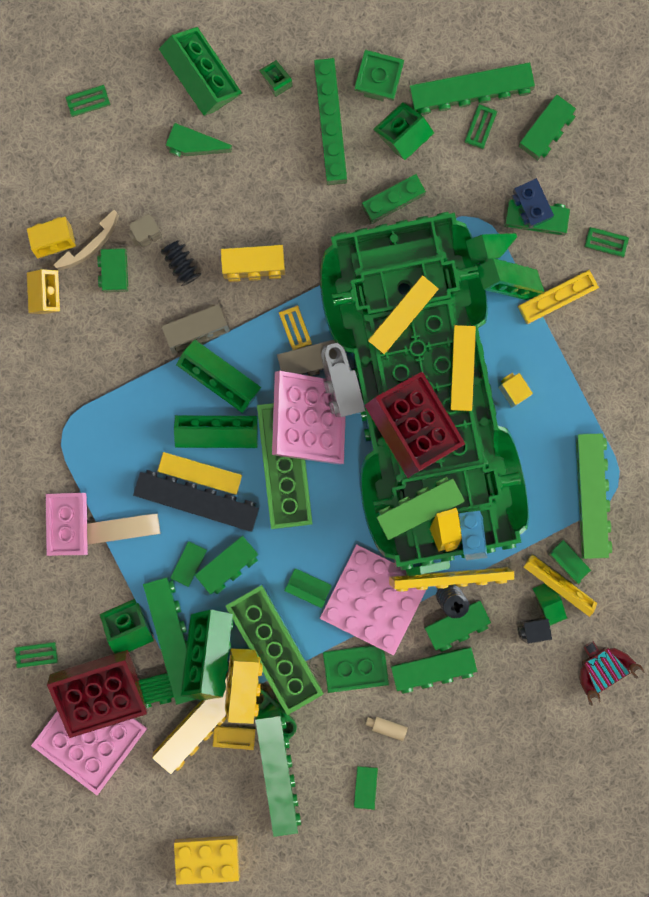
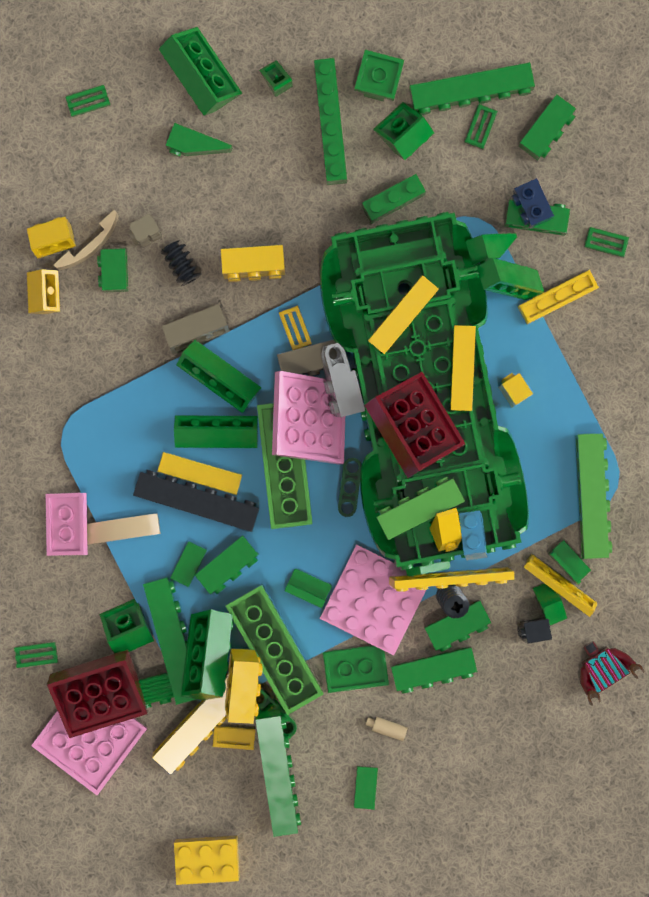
(349, 477): none -> dark green beam

